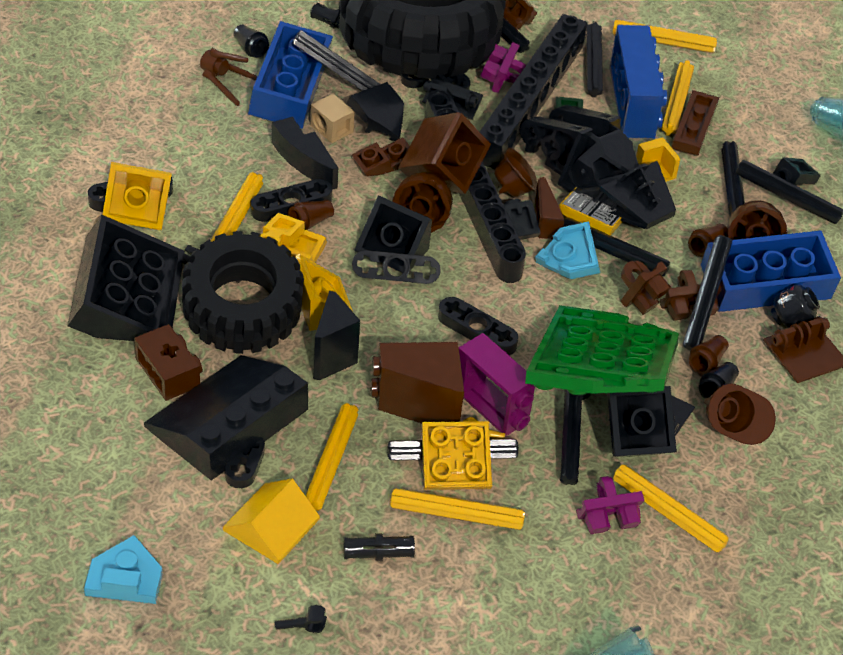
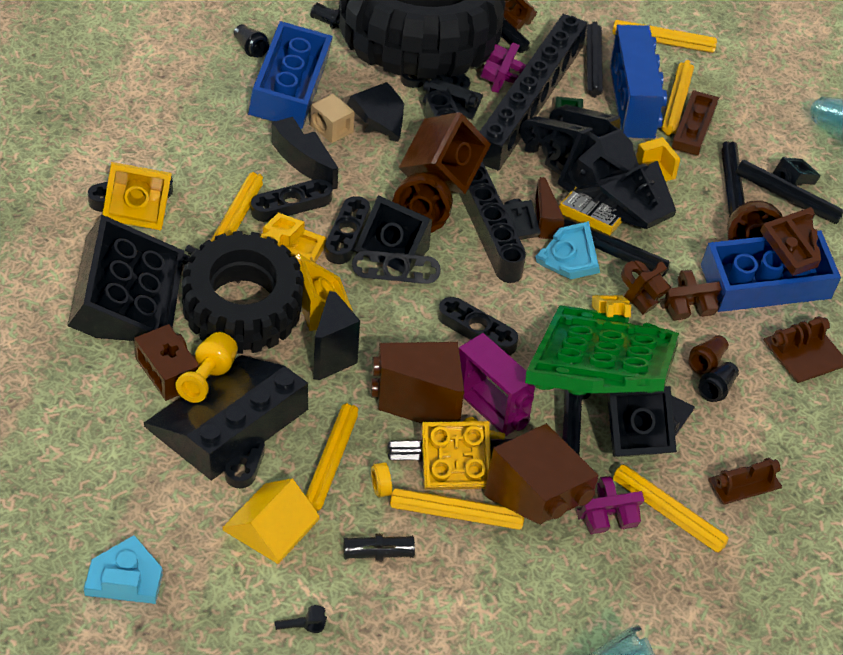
(215, 64): reddish brown plant -> none
(215, 358): none -> yellow piece
(311, 212): reddish brown cone -> none
(333, 61): black axle -> none
(343, 220): none -> black beam
(379, 161): reddish brown slope -> none
(381, 479): none -> yellow tile
(515, 174): reddish brown piece -> none
(539, 476): none -> reddish brown slope
(611, 305): none -> yellow plate
(701, 237): reddish brown cone -> none
(707, 292): black axle -> none
(740, 414): reddish brown piece -> none
(746, 481): none -> reddish brown hinge
(794, 240): none -> reddish brown wing
(795, 305): black head -> none

